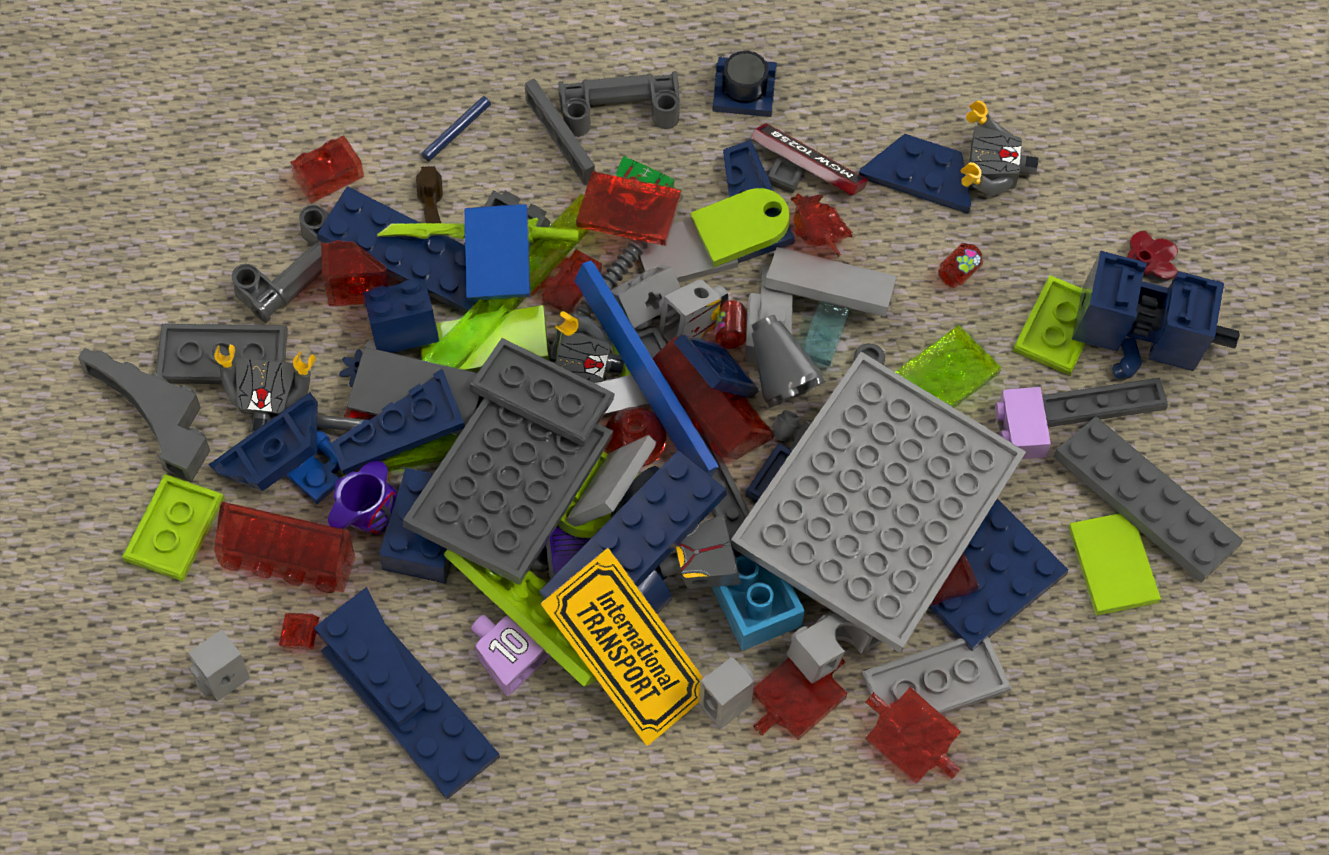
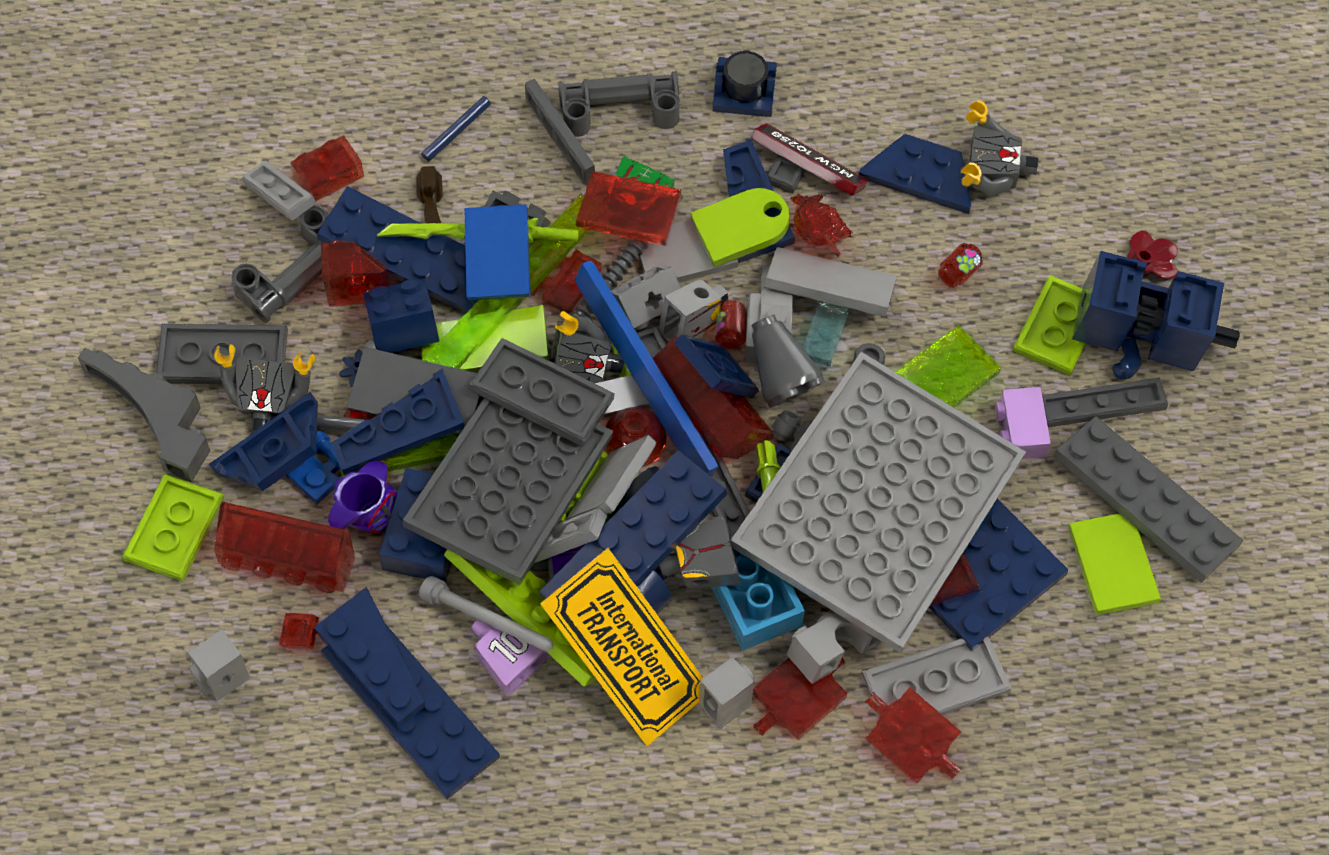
(278, 190): none -> light grey tile
(436, 592): none -> light grey piece
(573, 533): none -> light grey tile
(767, 463): none -> lime axle

